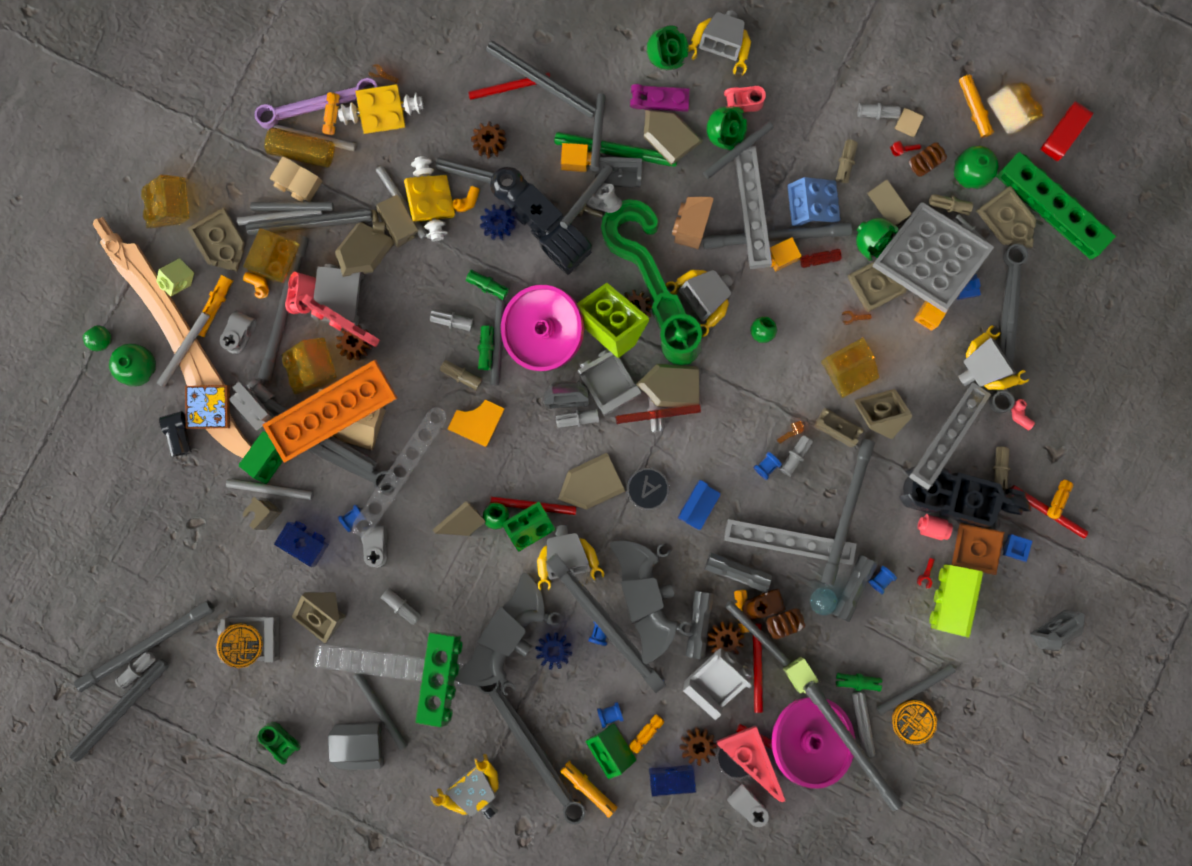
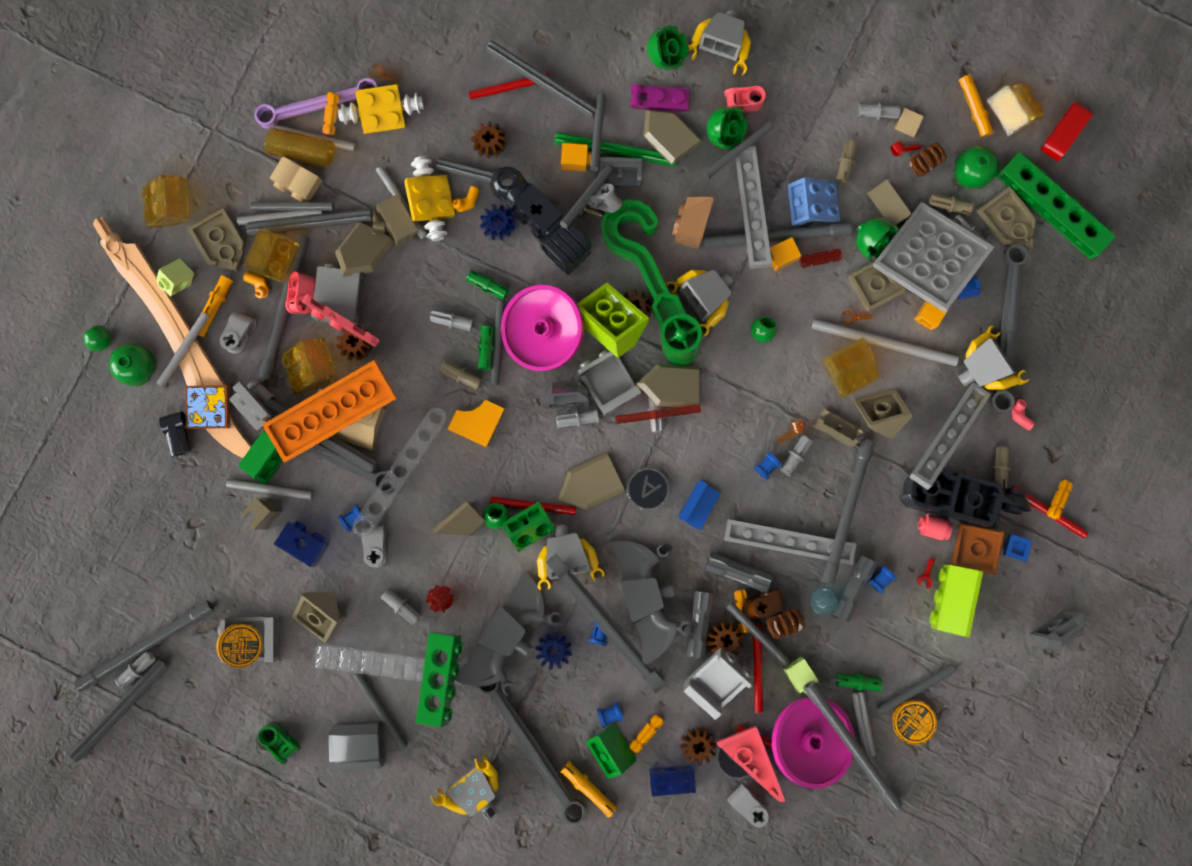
(439, 598): none -> clear red gear
(885, 342): none -> light grey piece

